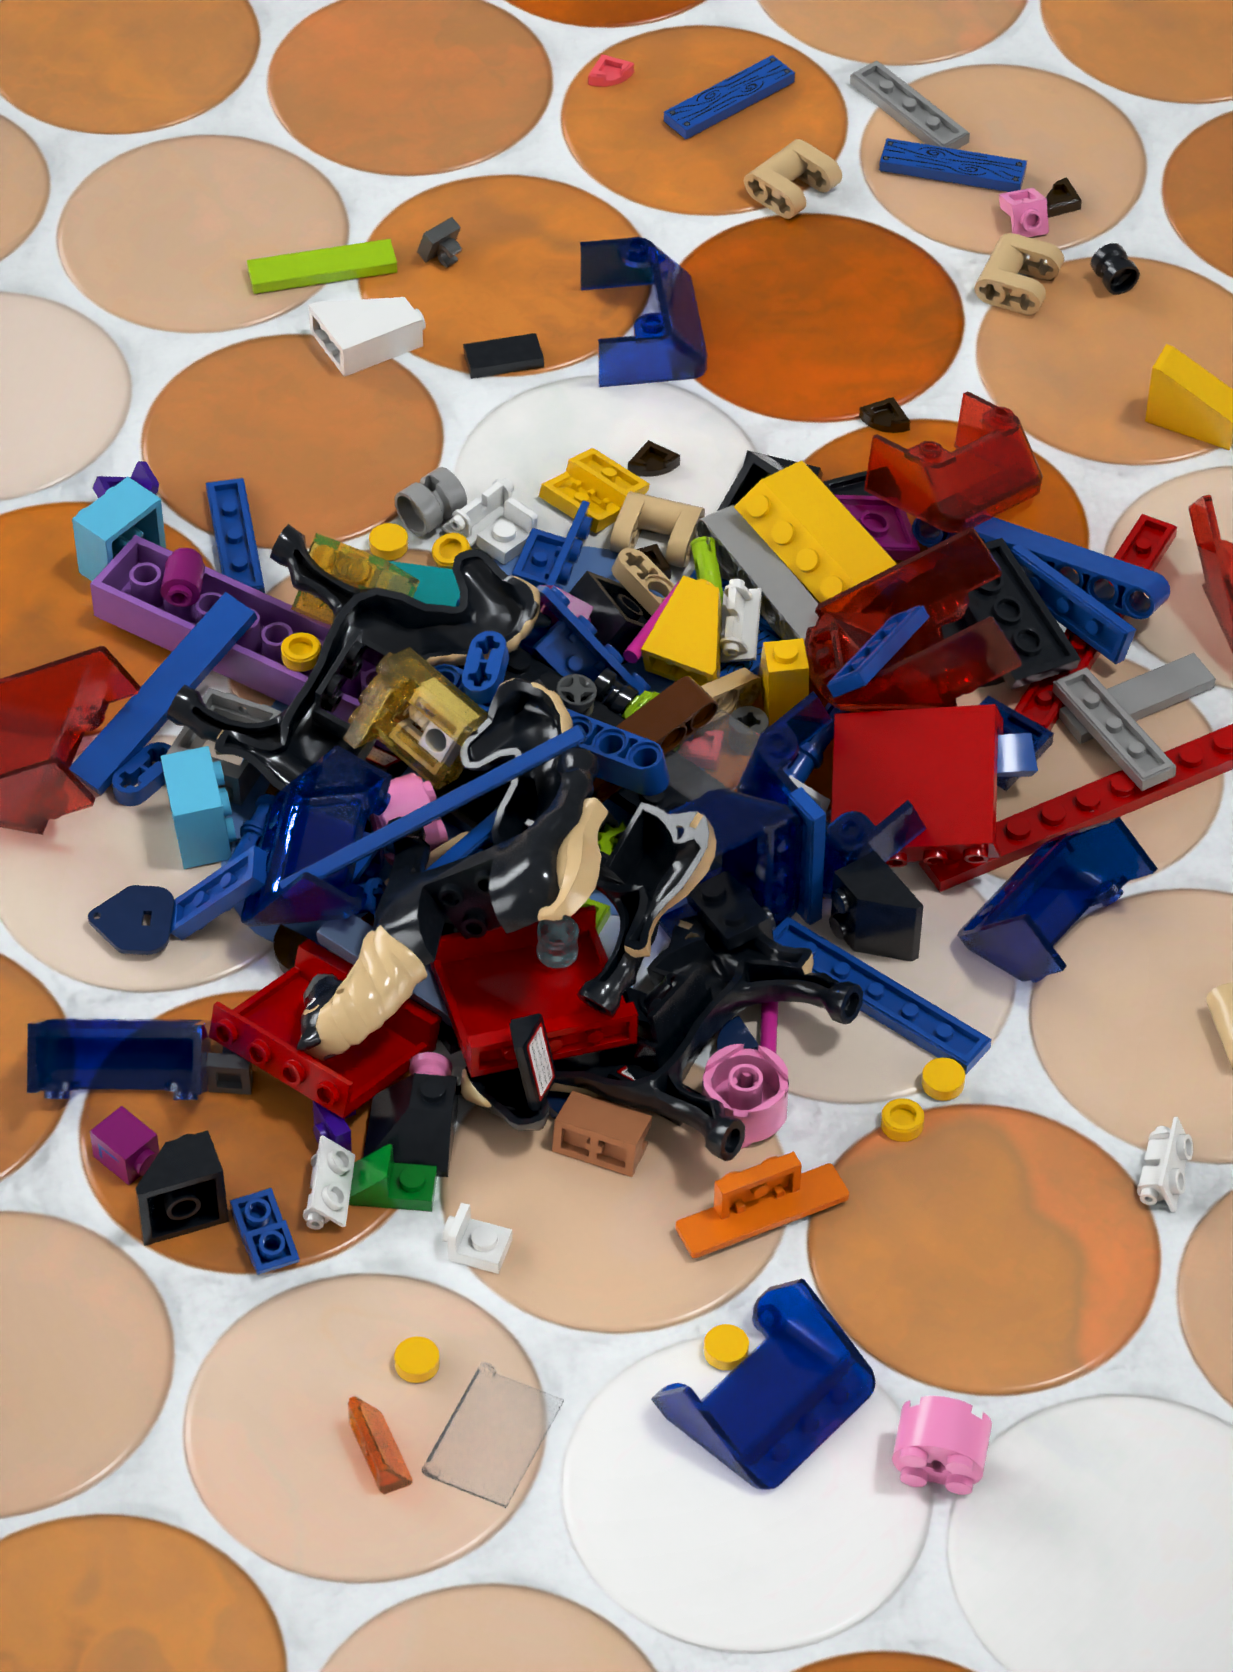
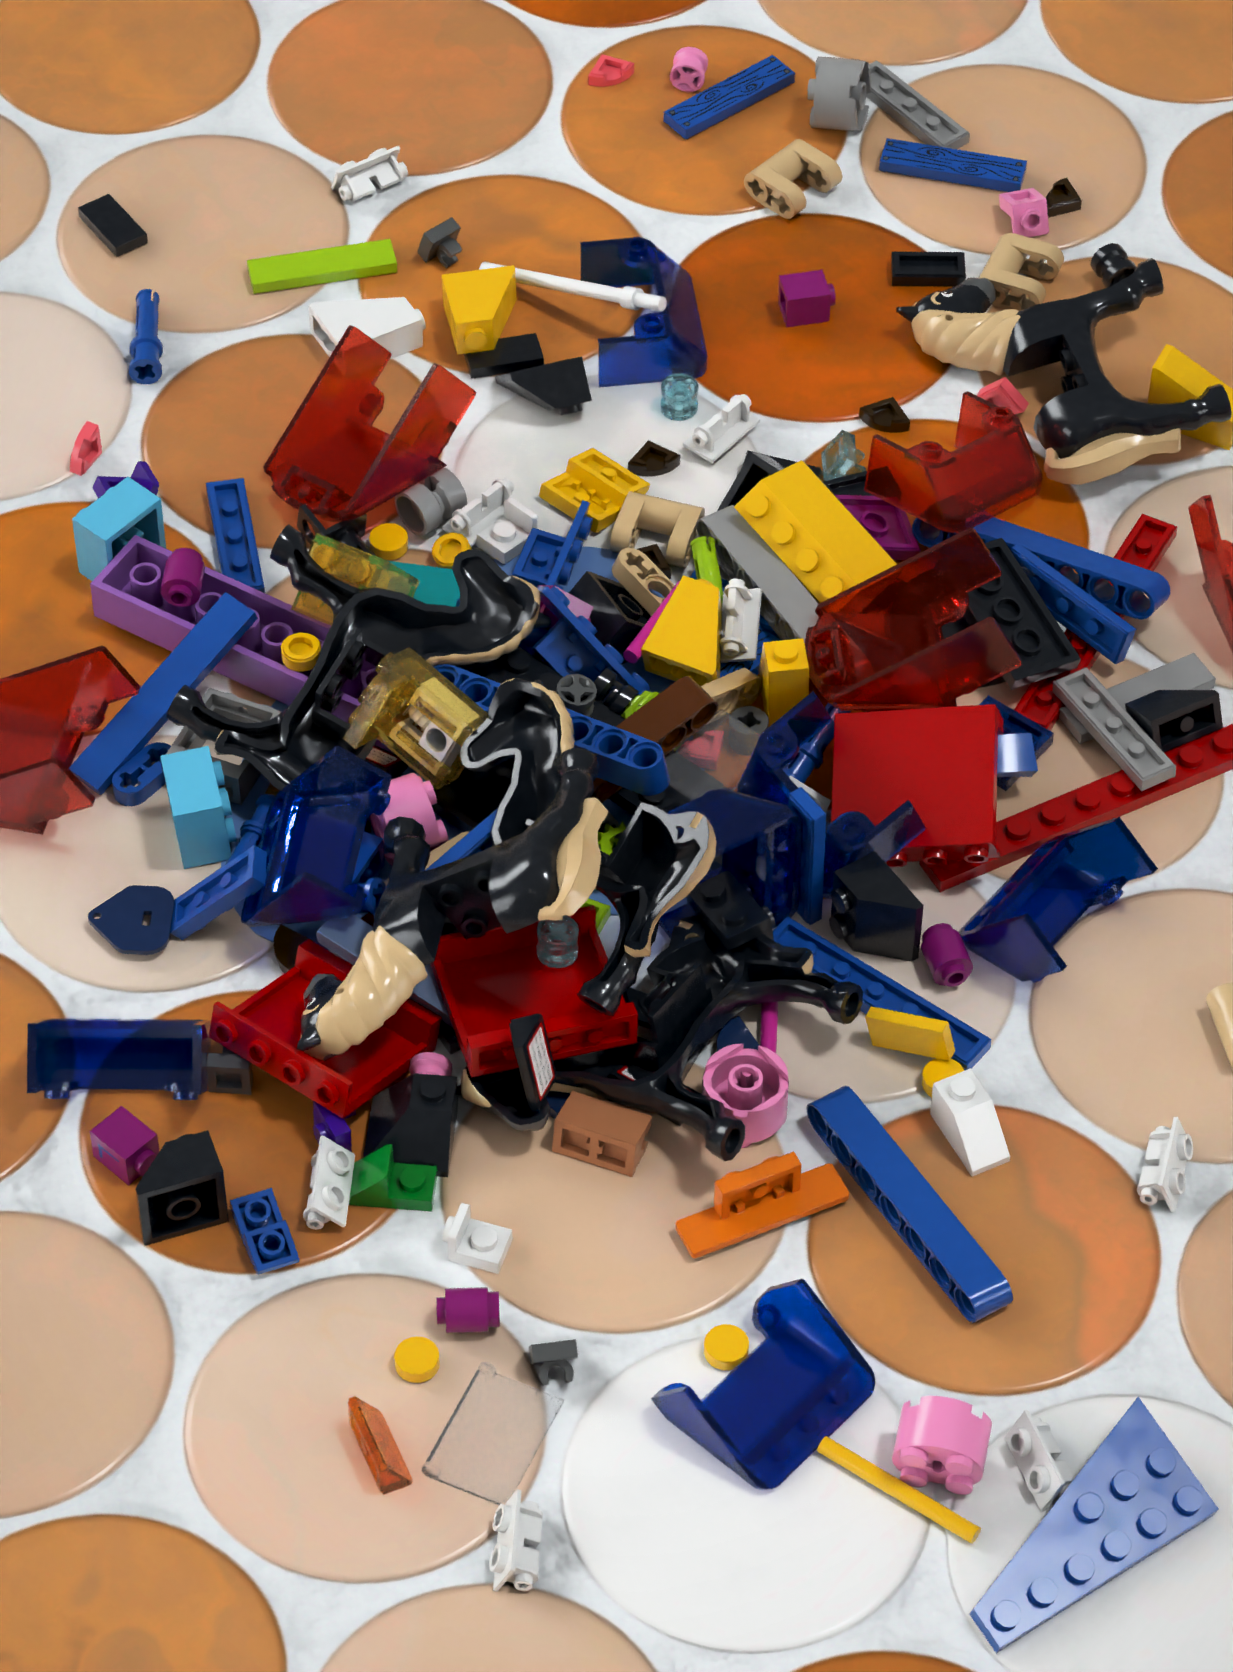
(86, 448): none -> coral tile
(112, 225): none -> black tile
(146, 346): none -> blue pin
(336, 456): none -> clear red windscreen
(346, 531): none -> black bracket
(355, 178): none -> white hinge
(443, 805): blue tile -> none
(468, 1310): none -> magenta brick
(477, 666): blue beam -> none
(478, 306): none -> yellow slope
(516, 1525): none -> white hinge
(551, 385): none -> black slope
(554, 1355): none -> dark grey tile
(628, 297): none -> white bar
(679, 397): none -> clear light blue wheel
(689, 69): none -> bright pink wheel
(723, 429): none -> white hinge
(805, 298): none -> magenta brick
(839, 93): none -> light grey brick
(841, 457): none -> clear light blue tile
(878, 651): blue tile -> none
(899, 1490): none -> yellow bar
(902, 1120): yellow tile -> none
(910, 1033): none -> yellow tile
(910, 1204): none -> blue beam
(928, 268): none -> black tile
(946, 955): none -> magenta brick
(969, 1122): none -> white slope
(1004, 395): none -> coral tile
(1034, 1452): none -> white hinge
(1090, 423): none -> black animal
(1110, 1517): none -> wing
(1177, 715): none -> black slope

